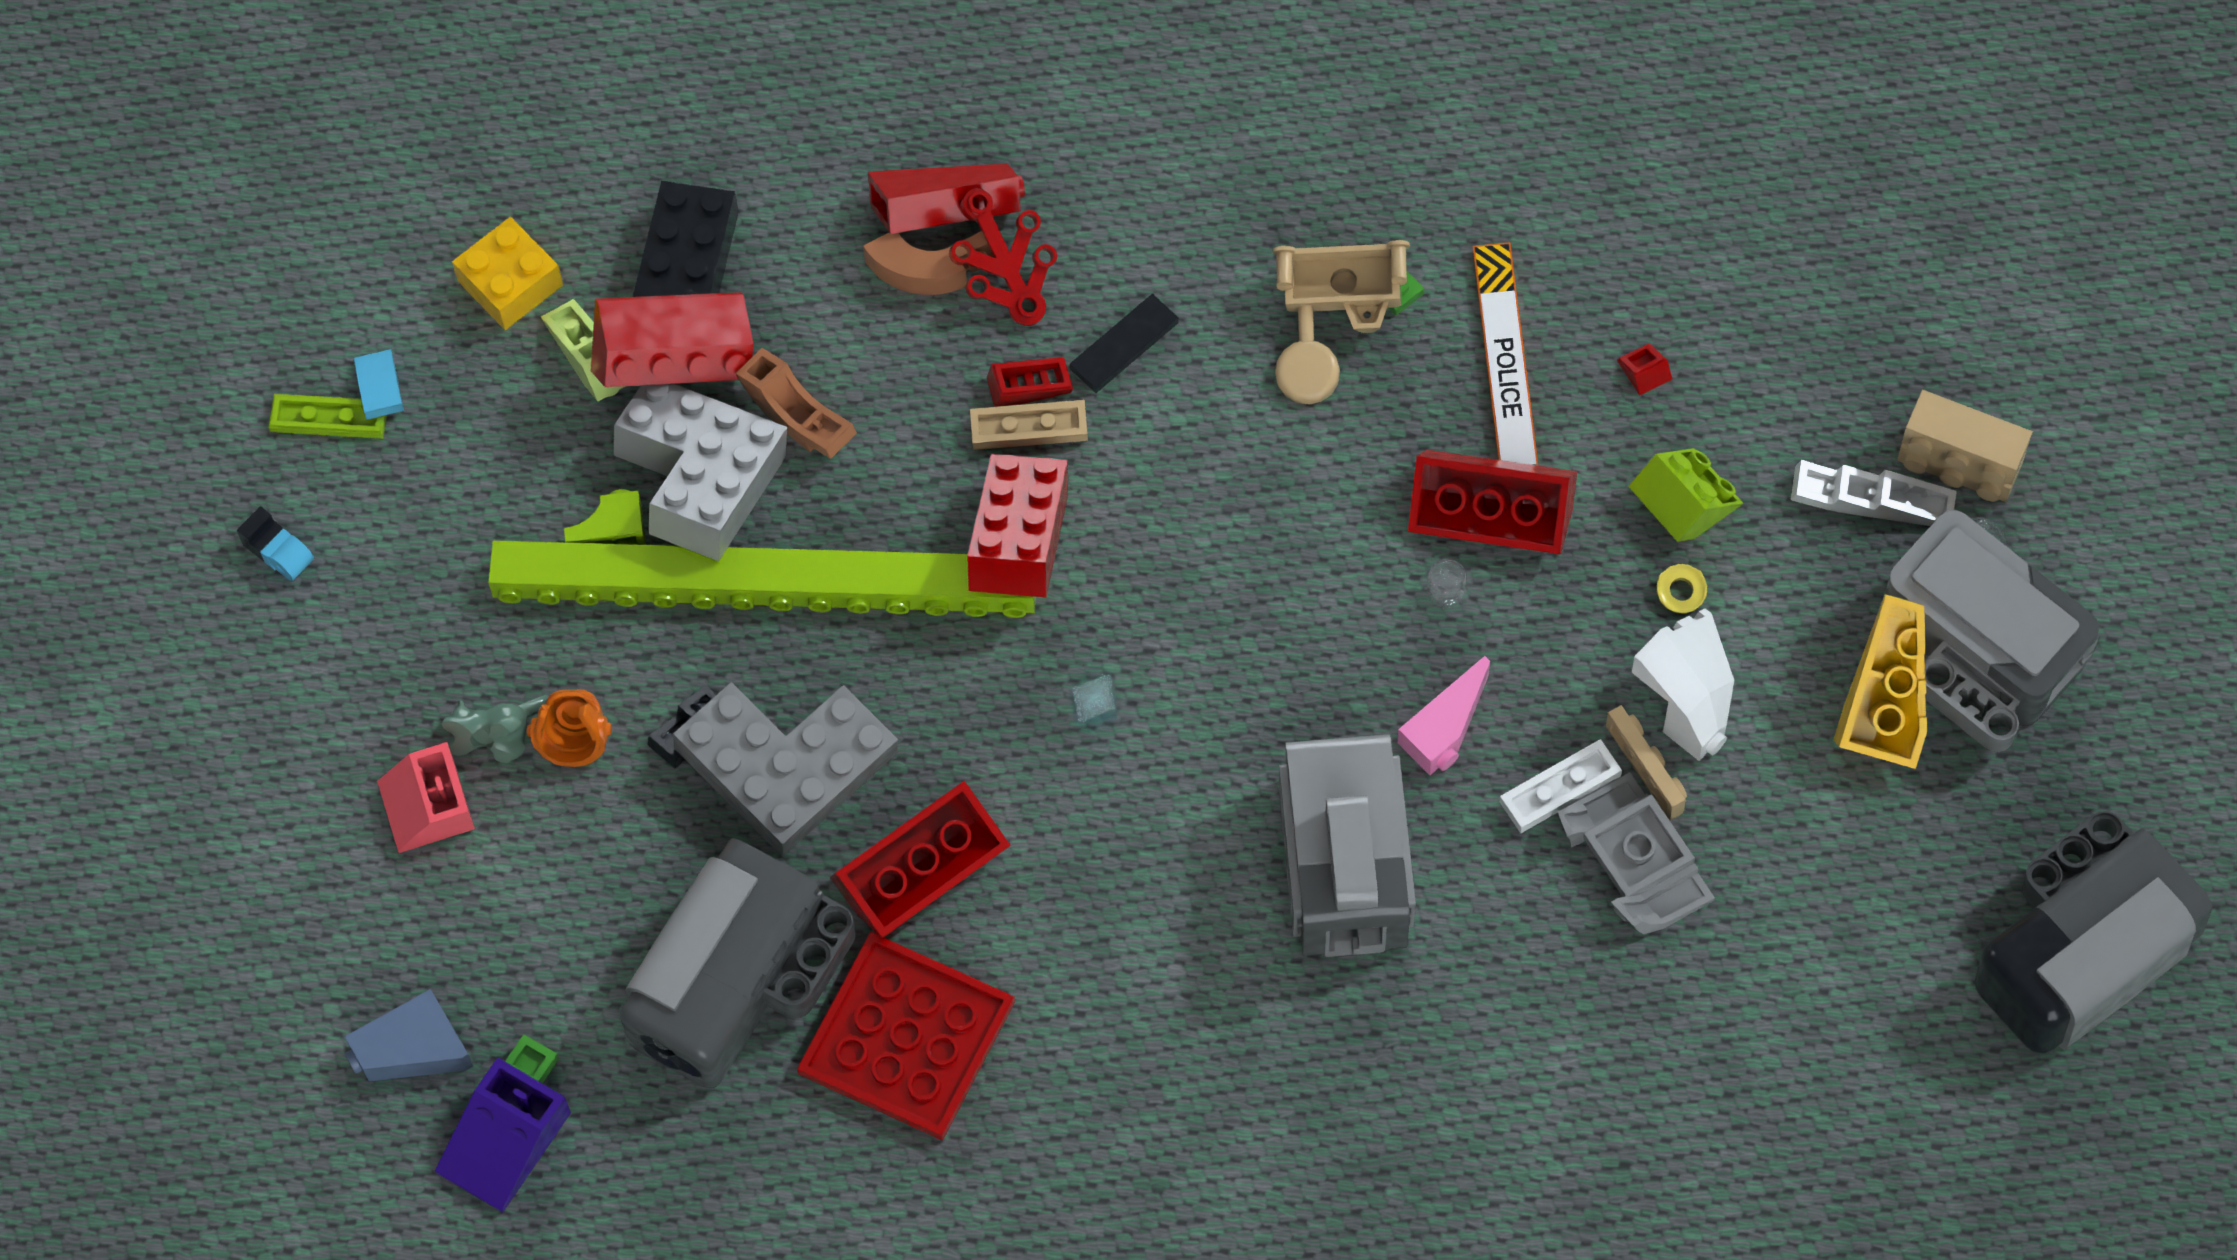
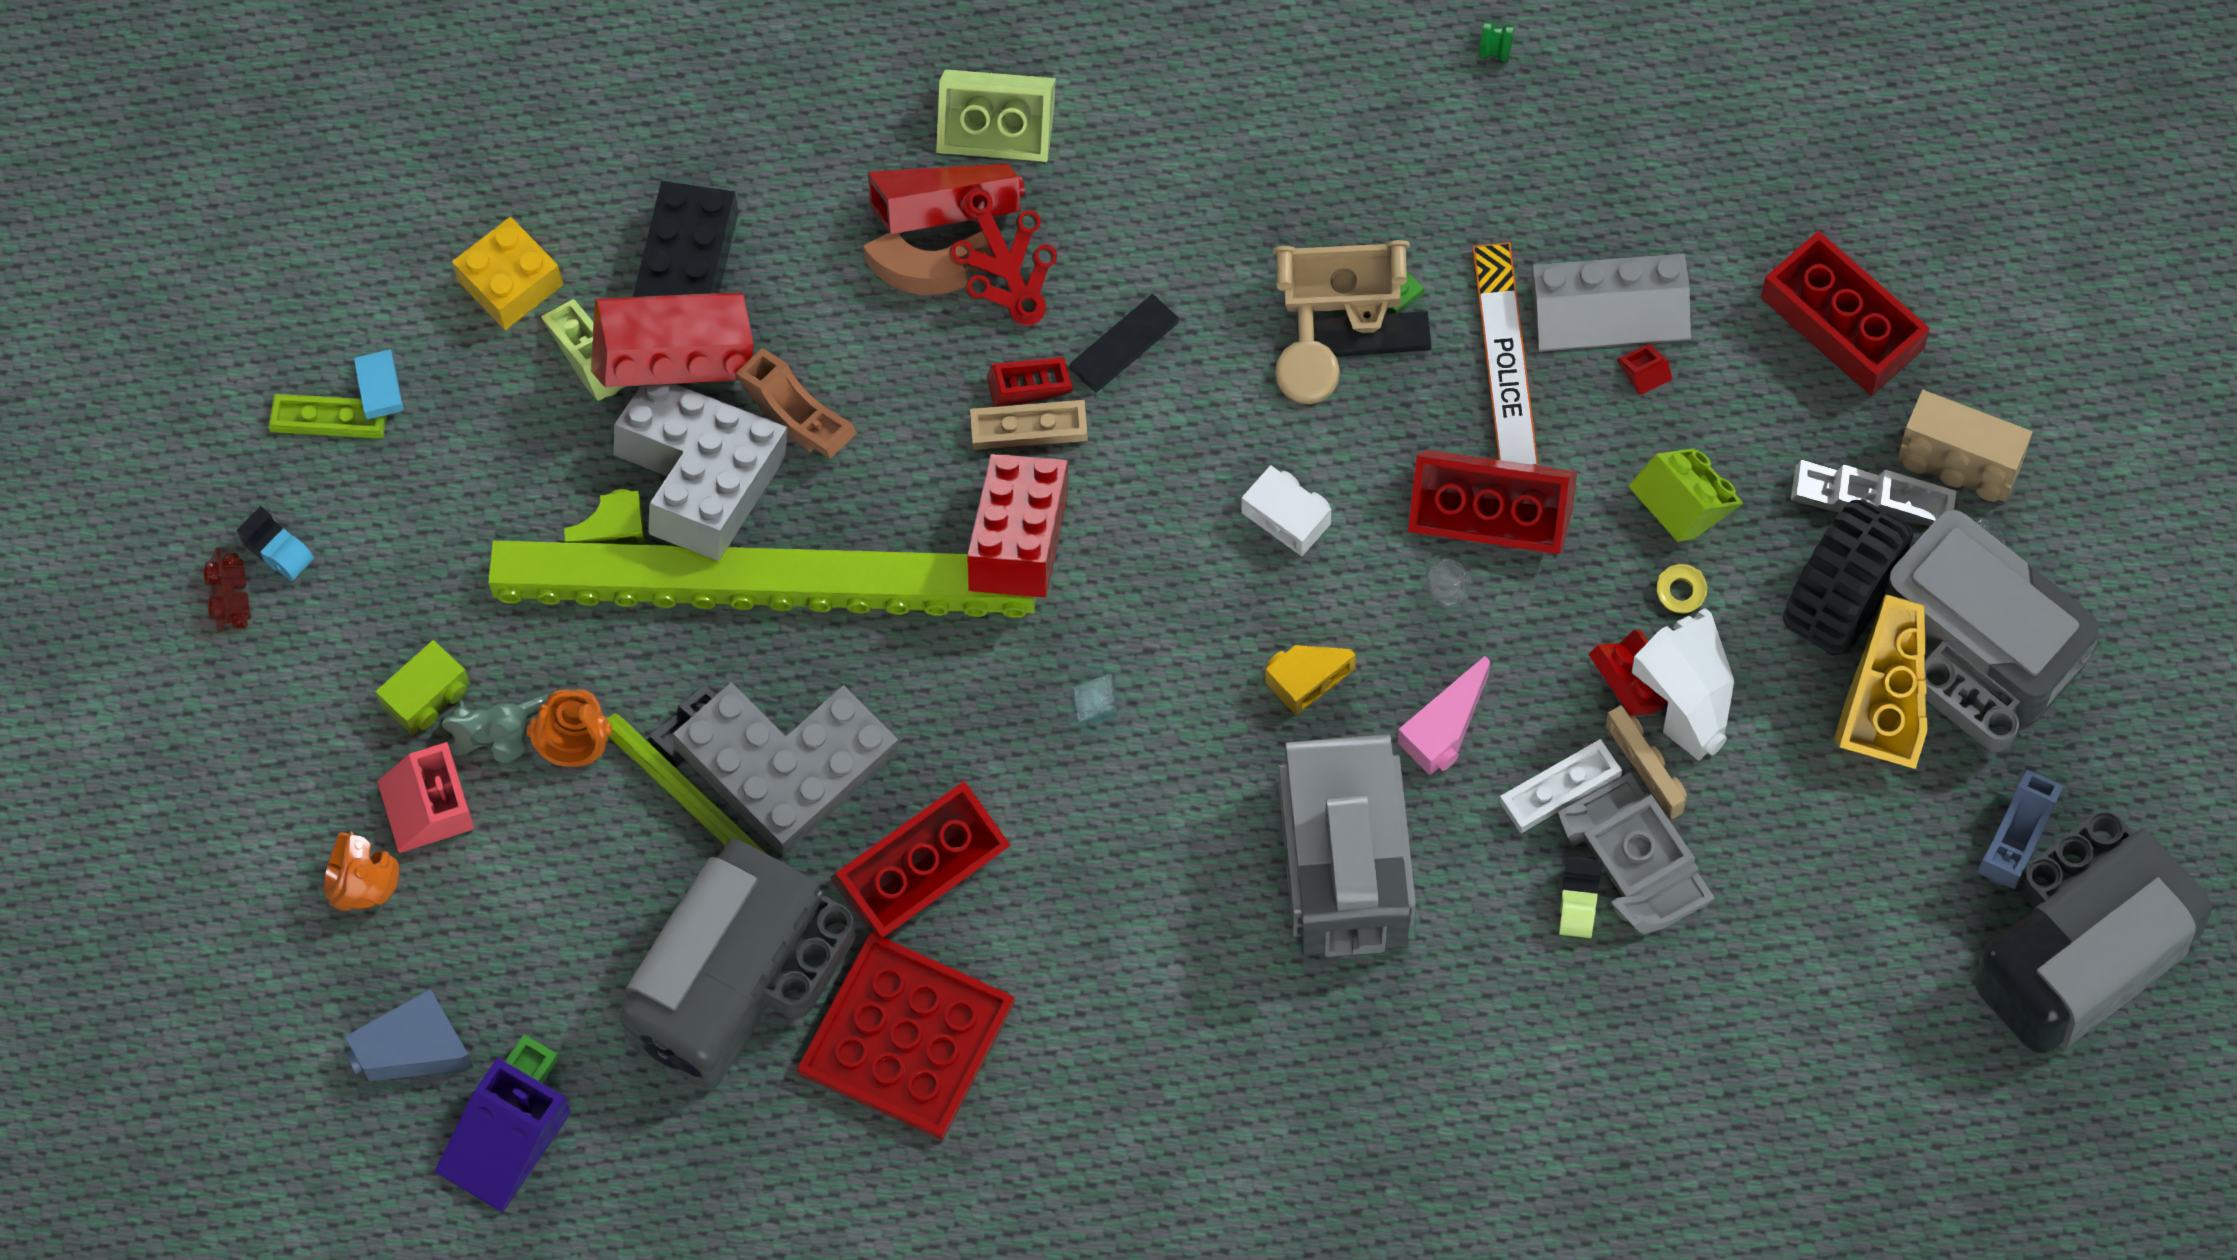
(224, 604): none -> clear red hinge
(355, 878): none -> orange helmet
(423, 688): none -> lime brick
(676, 783): none -> lime axle
(995, 115): none -> yellowish green slope
(1287, 510): none -> white brick
(1307, 673): none -> yellow slope
(1397, 334): none -> black tile
(1496, 41): none -> green wheel
(1579, 896): none -> leg
(1611, 302): none -> light grey slope
(1616, 666): none -> red bracket
(1845, 313): none -> red brick
(1846, 577): none -> black tyre
(2020, 830): none -> sand blue arch

